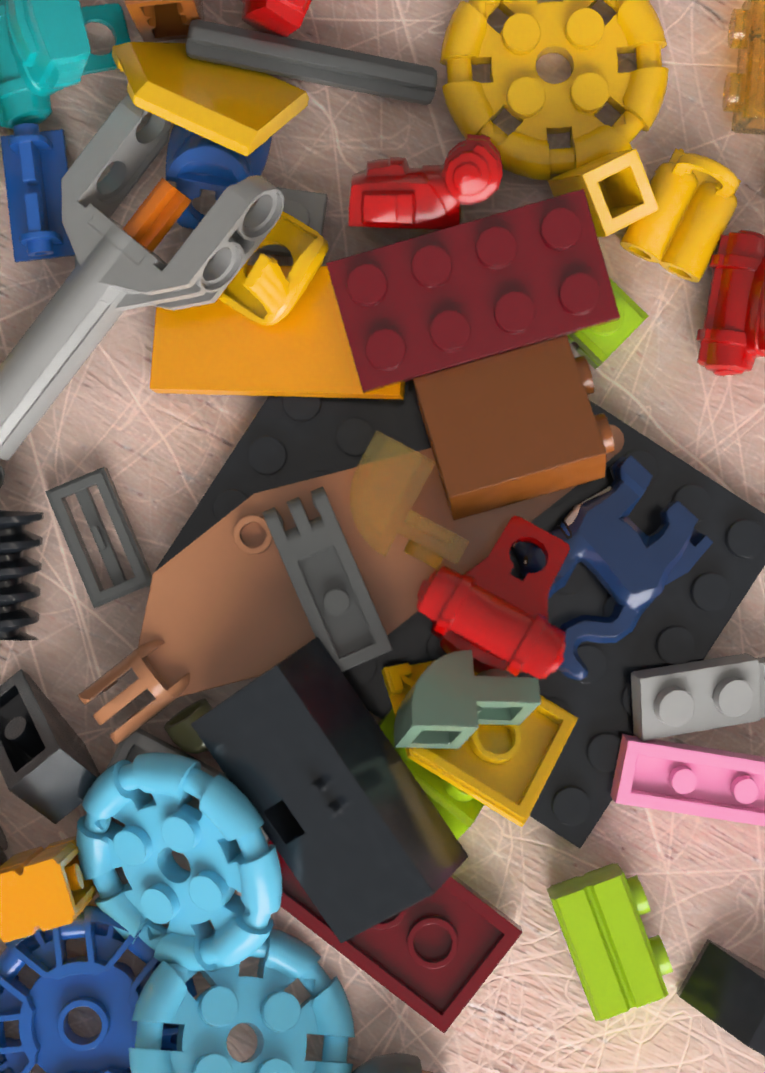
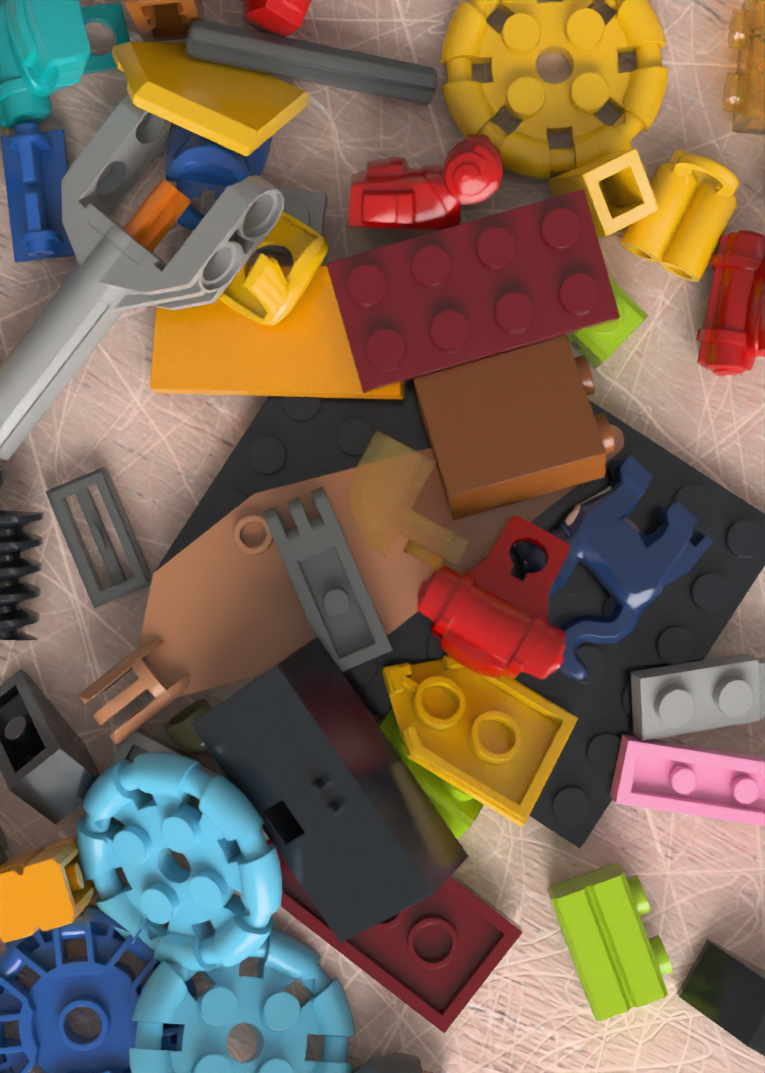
(452, 702): sand green brick -> none

